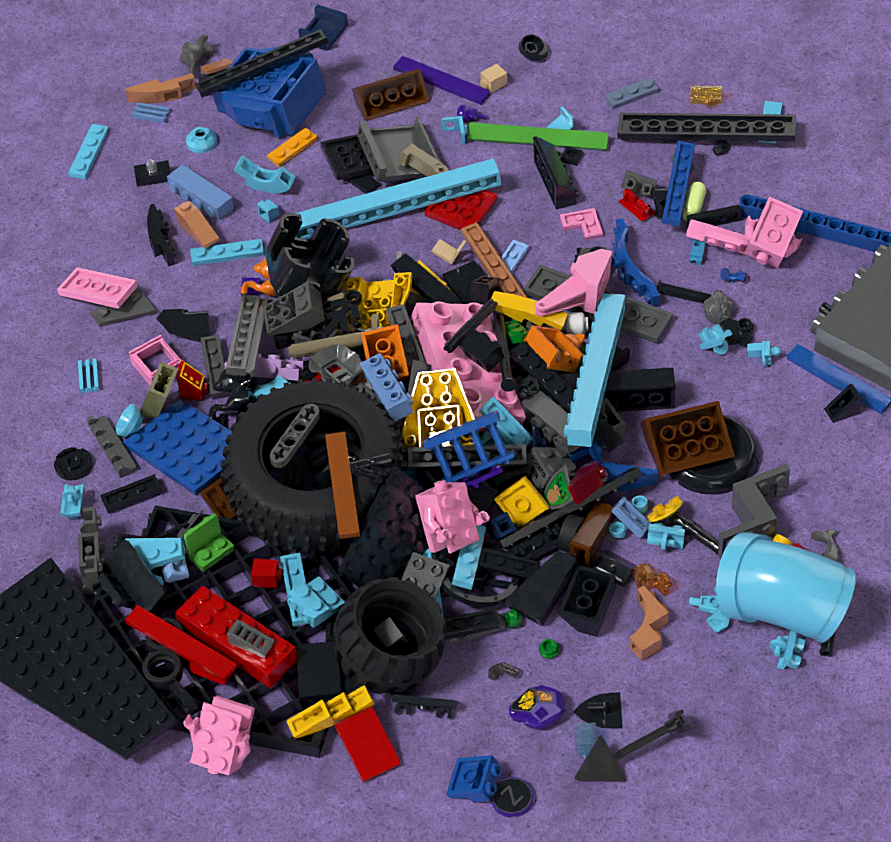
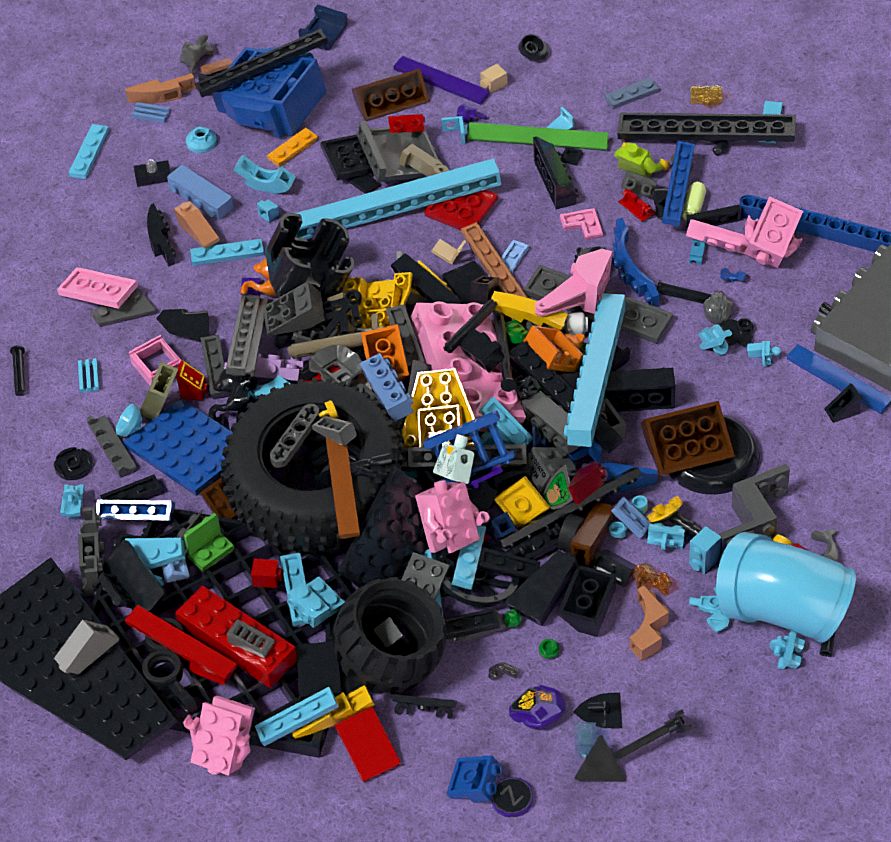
(18, 369): none -> black axle
(85, 646): none -> light grey slope
(135, 510): none -> slope
(296, 716): none -> medium azure plate
(331, 410): none -> yellow tile
(337, 430): none -> dark grey slope
(406, 123): none -> red hinge
(455, 460): none -> light aqua torso
(638, 160): none -> lime torso
(705, 550): none -> medium azure brick

